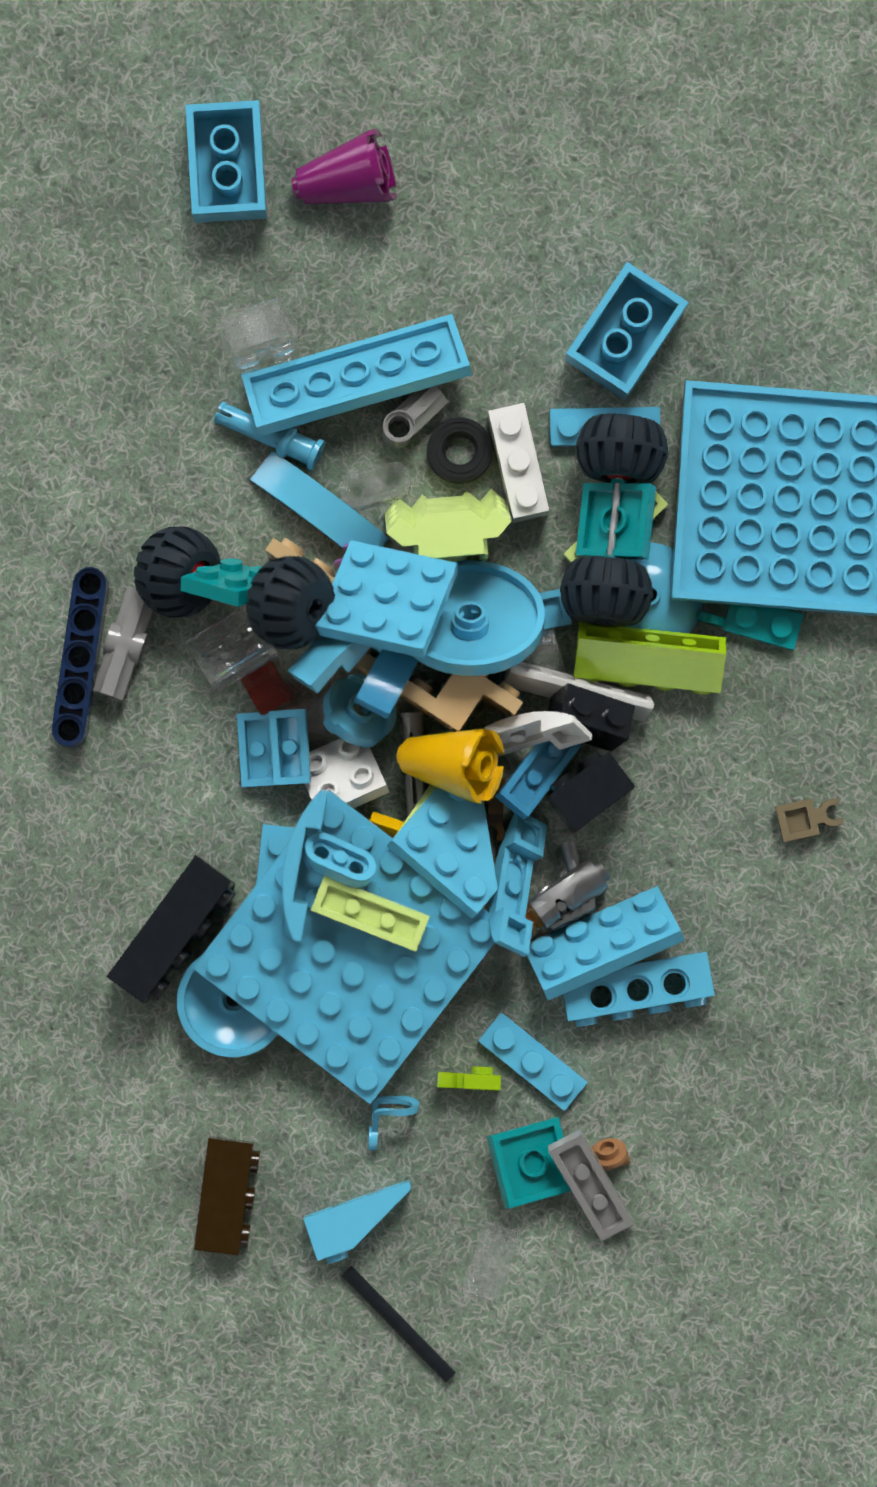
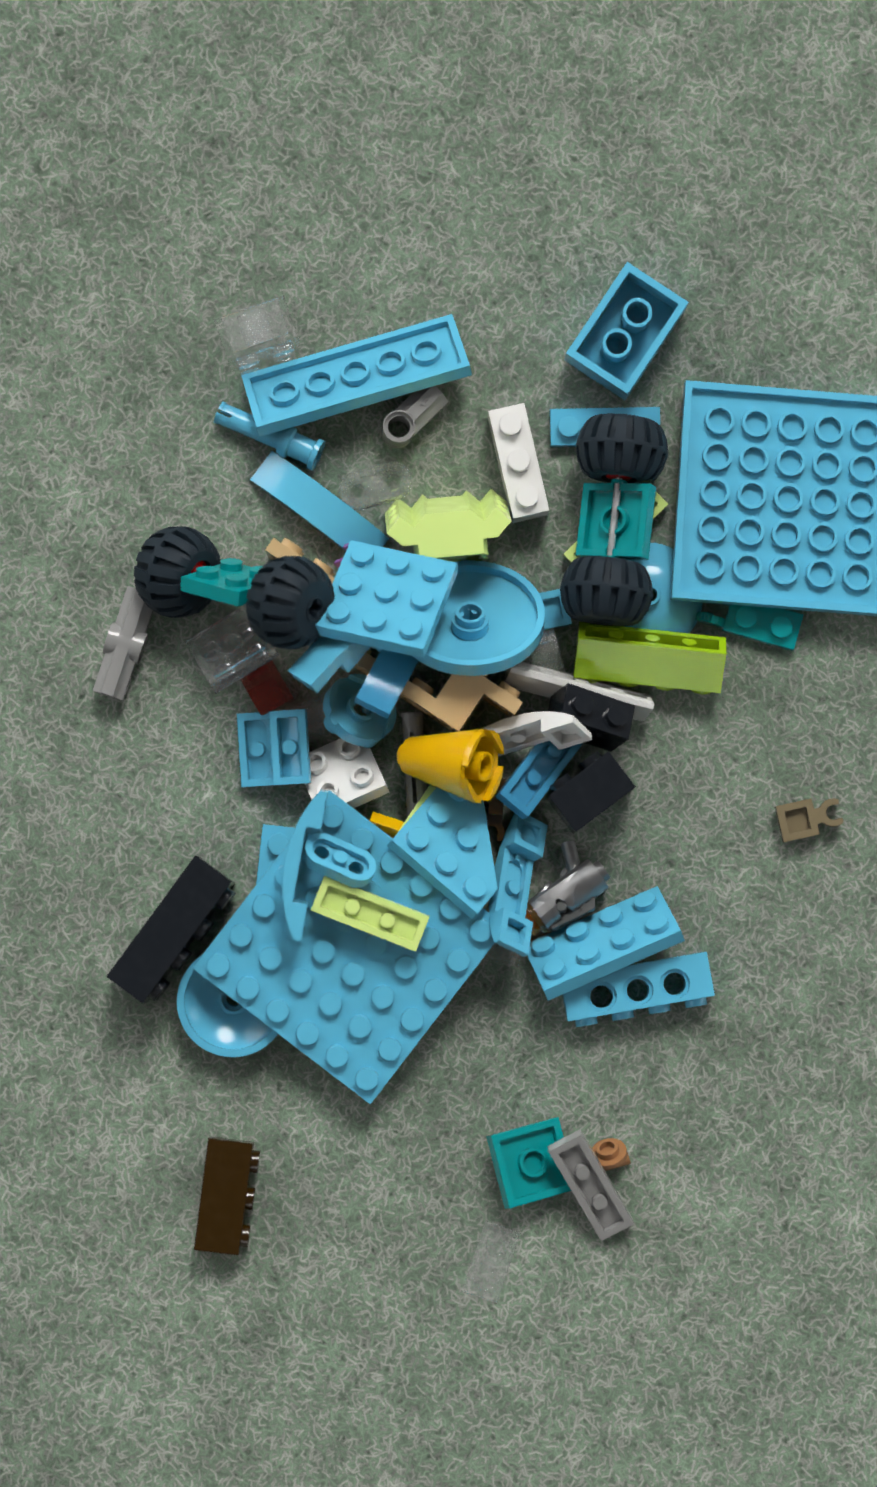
(74, 640): dark blue beam -> none
(226, 161): medium azure brick -> none
(346, 1224): medium azure slope -> none
(348, 174): magenta cone -> none
(398, 1324): black bar -> none
(405, 1100): medium azure piece -> none
(459, 428): black tyre -> none
(479, 1078): lime plate -> none
(532, 1061): medium azure plate -> none

